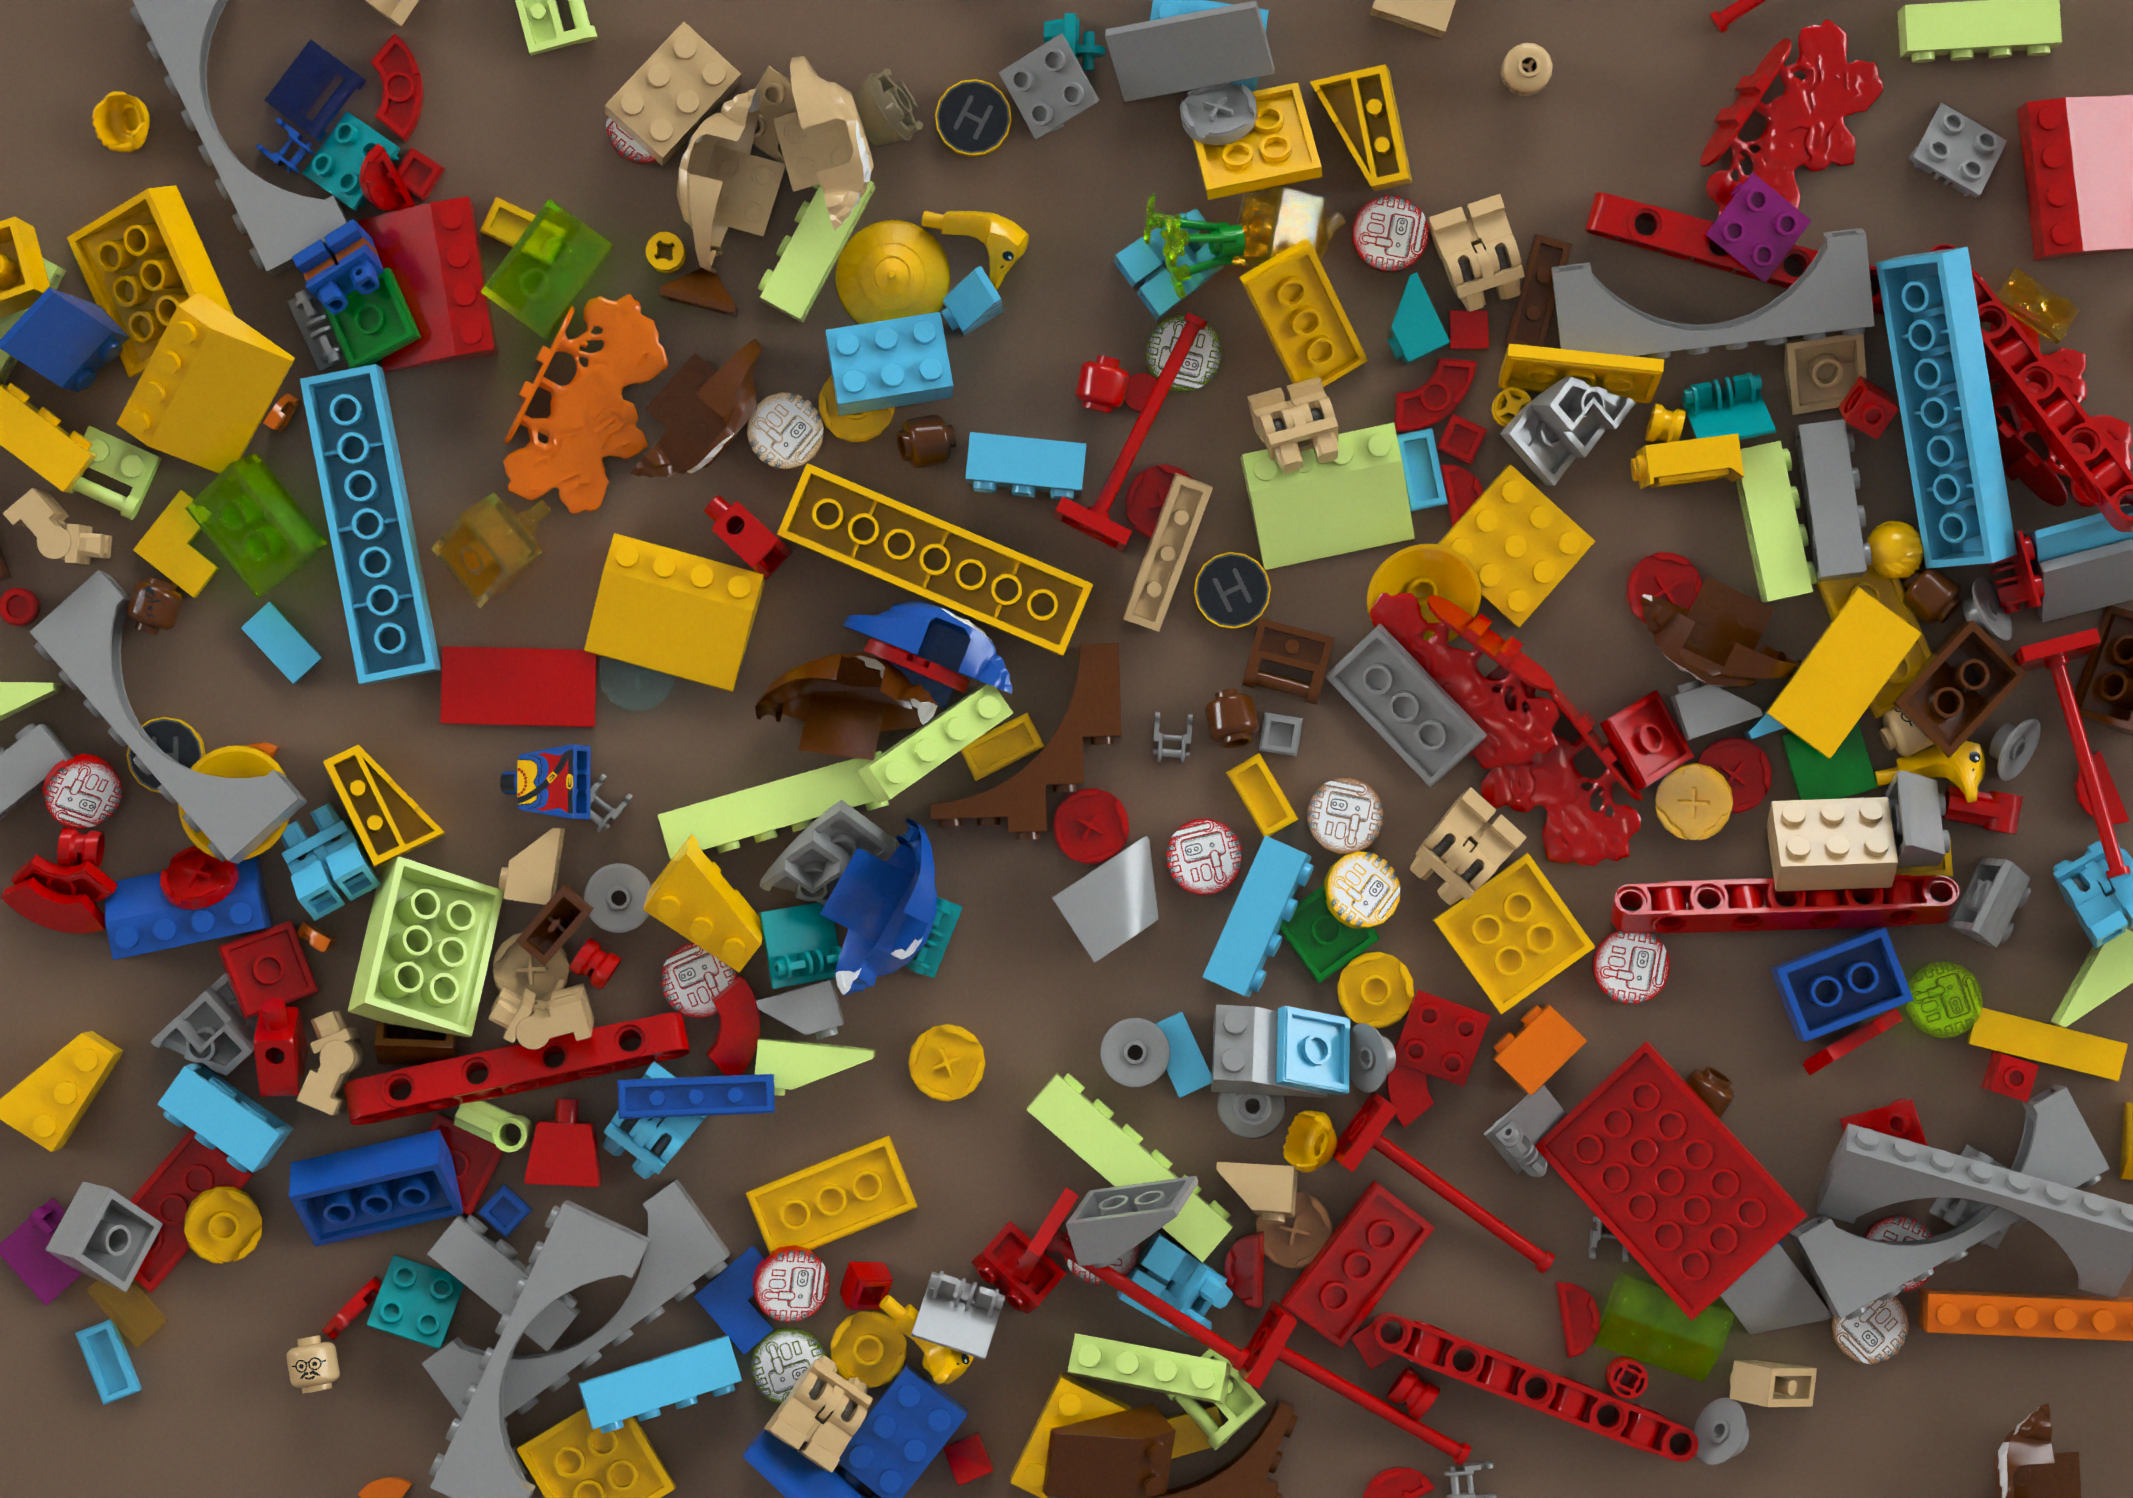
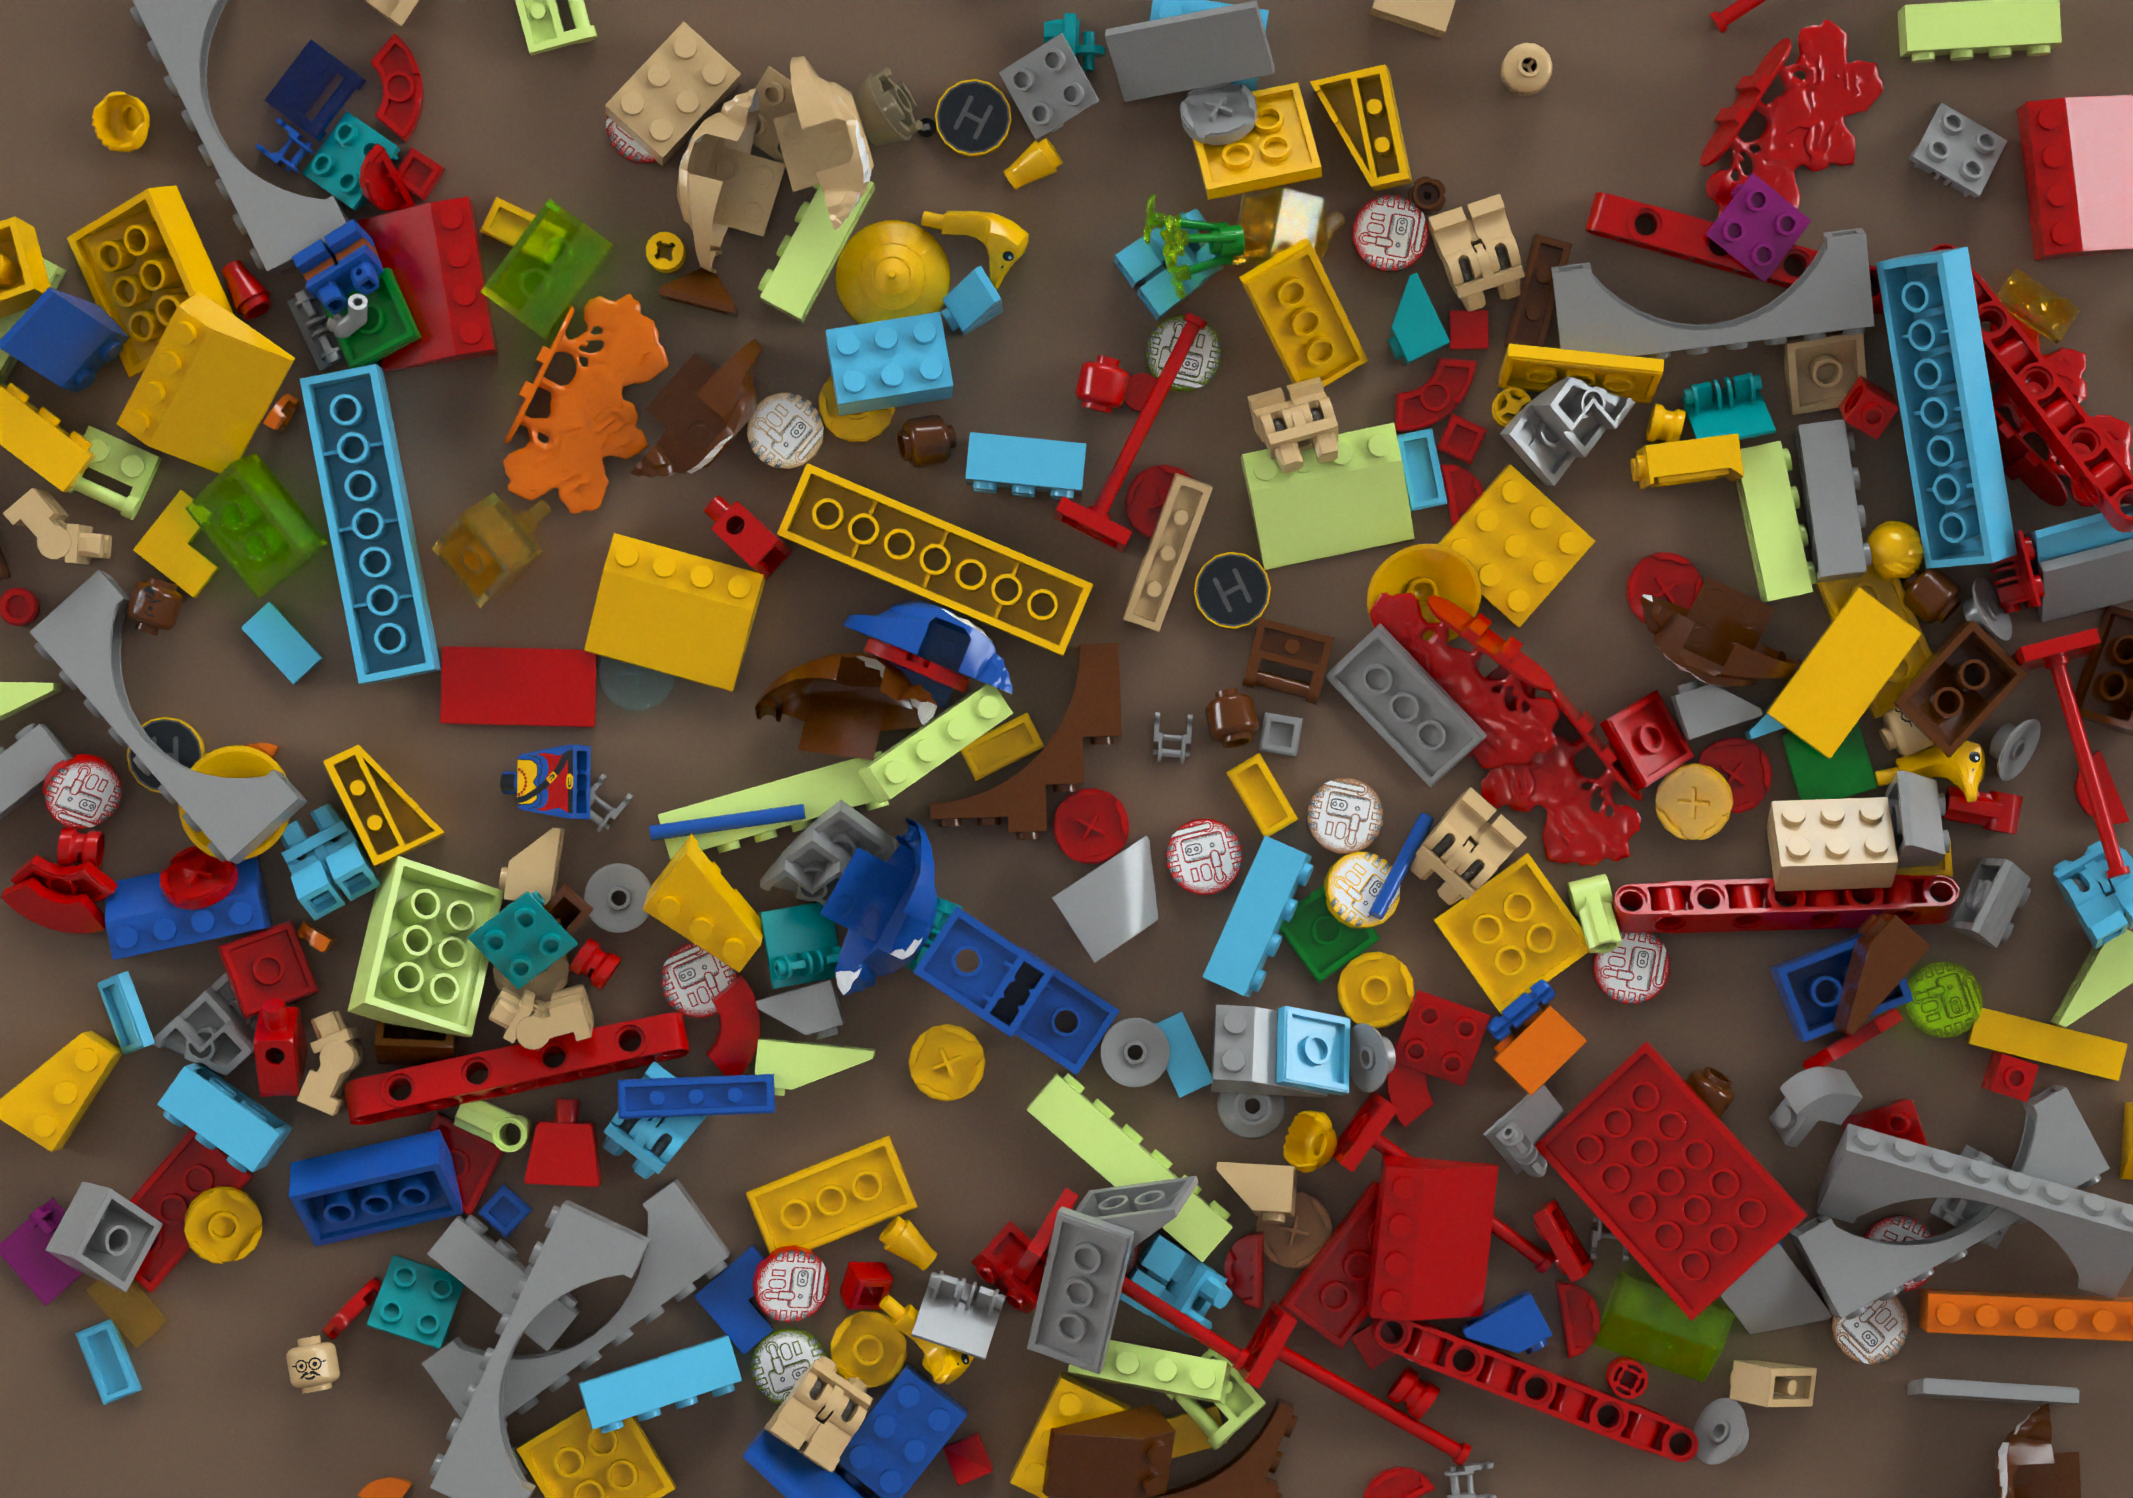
(125, 1013): none -> medium azure tile
(246, 291): none -> red cone
(346, 325): none -> light grey arm
(523, 939): none -> teal hinge
(727, 822): none -> blue bar
(906, 1242): none -> yellow cone
(928, 128): none -> black piece
(1016, 990): none -> blue bracket
(1033, 164): none -> yellow cone
(1080, 1290): none -> light grey tile
(1401, 866): none -> blue bar
(1431, 1238): none -> red slope
(1434, 187): none -> reddish brown plate
(1511, 1325): none -> blue slope
(1521, 1010): none -> blue axle
(1568, 1250): none -> red plate
(1593, 903): none -> yellowish green piece
(1813, 1096): none -> light grey brick
(1876, 967): none -> reddish brown slope
(1993, 1392): none -> light grey tile

